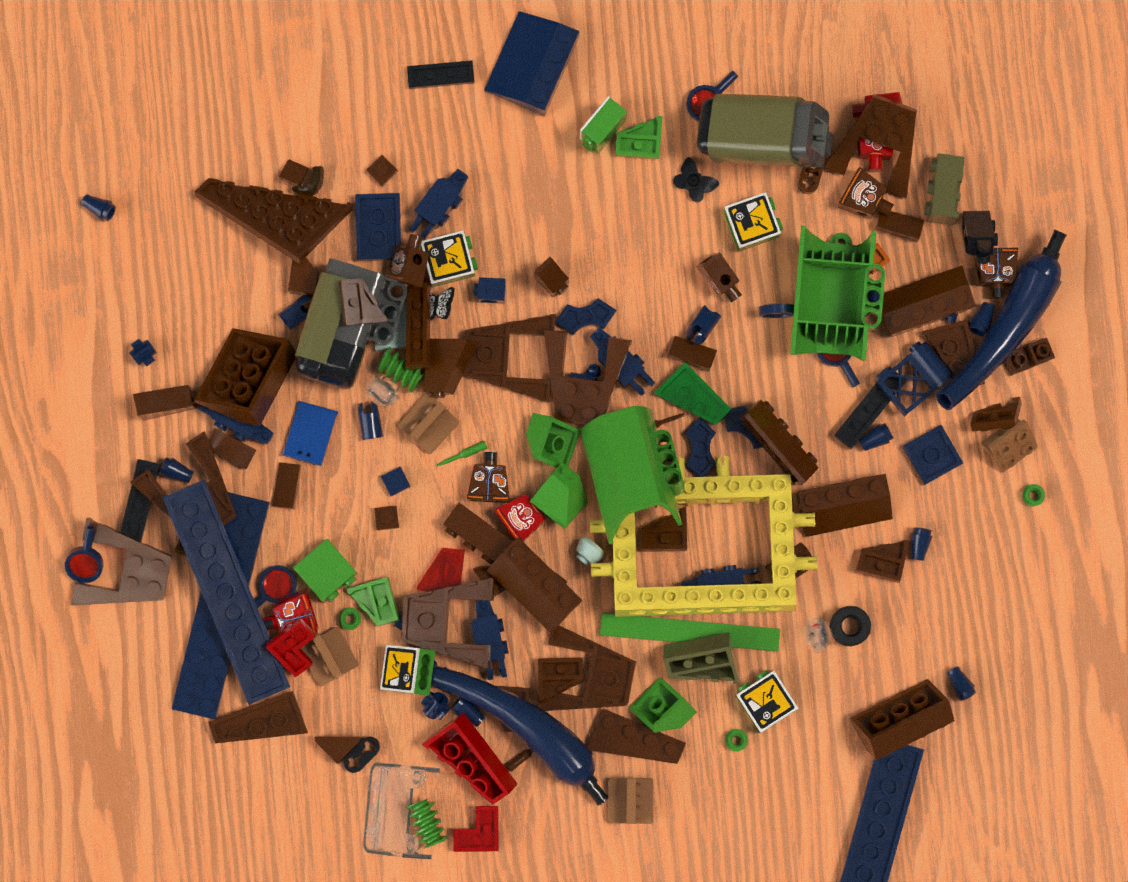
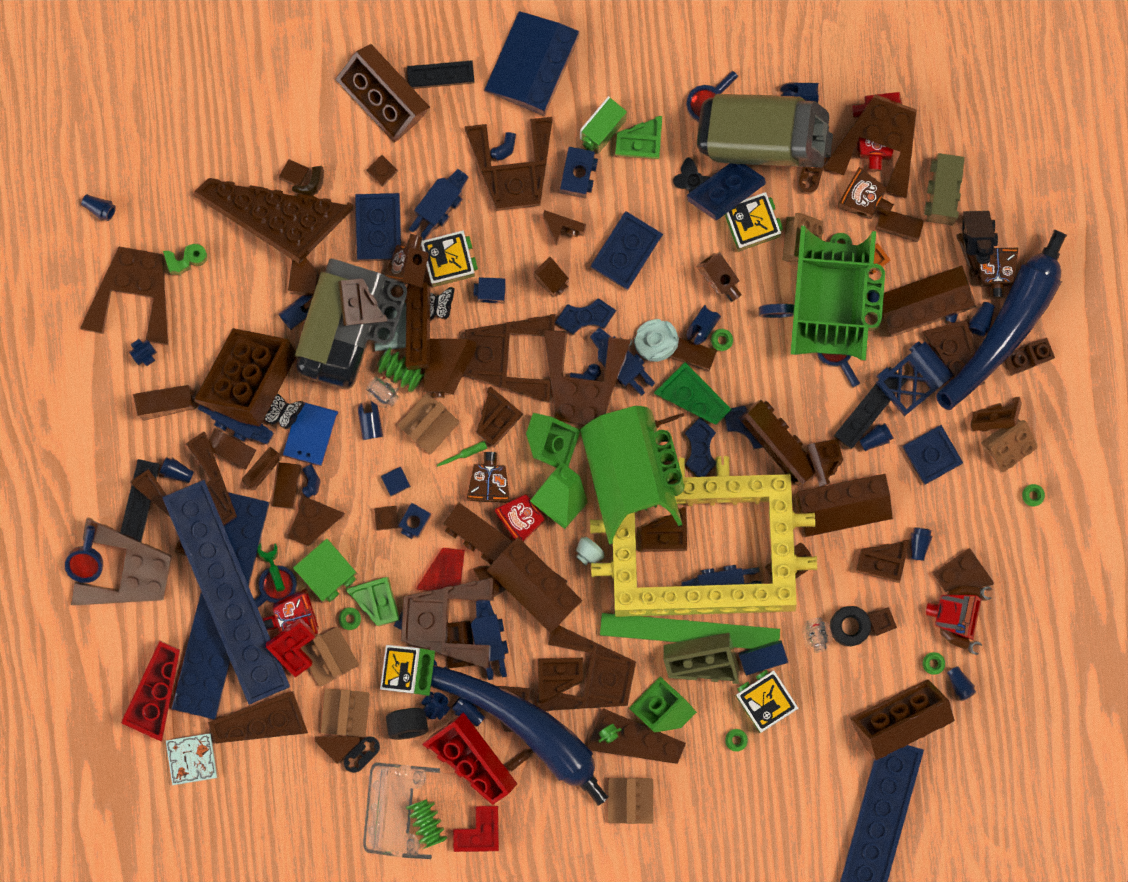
(136, 274): none -> reddish brown wing
(152, 698): none -> red wedge
(191, 759): none -> light aqua tile
(193, 255): none -> bright green leg
(262, 468): none -> reddish brown slope
(269, 557): none -> green piece
(283, 412): none -> black animal
(313, 481): none -> dark blue arm
(313, 521): none -> reddish brown wing
(345, 712): none -> medium nougat bracket
(382, 92): none -> reddish brown slope
(406, 723): none -> black tyre
(416, 511): none -> dark blue brick
(459, 634): none -> reddish brown slope
(497, 418): none -> reddish brown wing
(506, 149): none -> dark blue arm
(518, 183): none -> reddish brown wing
(556, 223): none -> reddish brown slope
(576, 159): none -> dark blue brick
(609, 734): none -> bright green plate
(626, 250): none -> dark blue plate
(656, 340): none -> light aqua tile
(722, 333): none -> bright green plate
(726, 190): none -> dark blue plate
(763, 657): none -> dark blue tile
(793, 232): none -> medium nougat bracket
(807, 91): none -> dark blue piece
(825, 458): none -> reddish brown wing
(882, 621): none -> reddish brown plate
(940, 660): none -> bright green plate
(958, 615): none -> torso
(963, 571): none -> reddish brown wing
(972, 272): none -> reddish brown hinge

